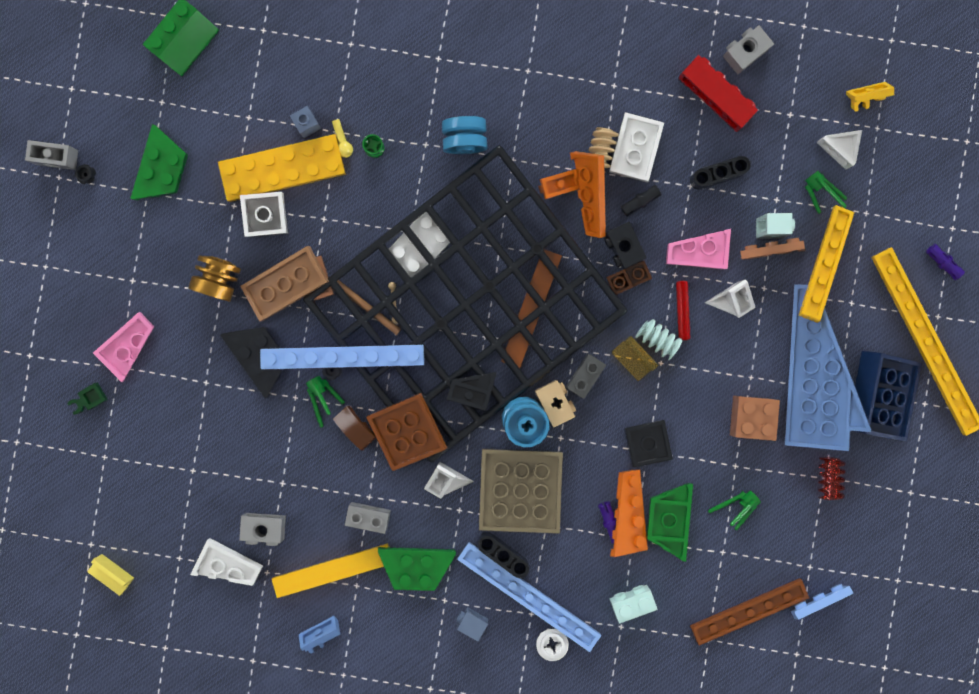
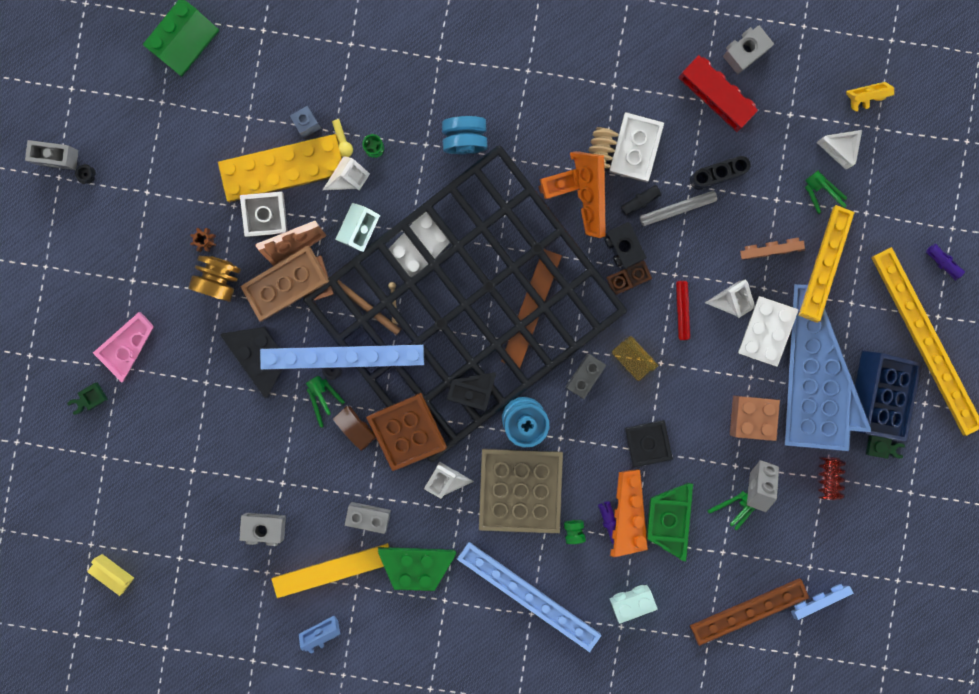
(160, 167): green wing -> none
(197, 237): none -> dark orange gear
(225, 563): white wing -> none
(288, 243): none -> nougat wing
(347, 176): none -> white slope
(357, 227): none -> light aqua brick
(471, 623): sand blue brick -> none
(508, 563): black beam -> none
(546, 651): white gear -> none
(555, 415): tan brick -> none
(574, 532): none -> green wheel
(659, 338): light aqua piece -> none
(678, 208): none -> light grey axle
(702, 251): bright pink wing -> none
(763, 486): none -> light grey brick
(768, 331): none -> white plate
(774, 225): light aqua brick -> none
(882, 447): none -> dark green plate

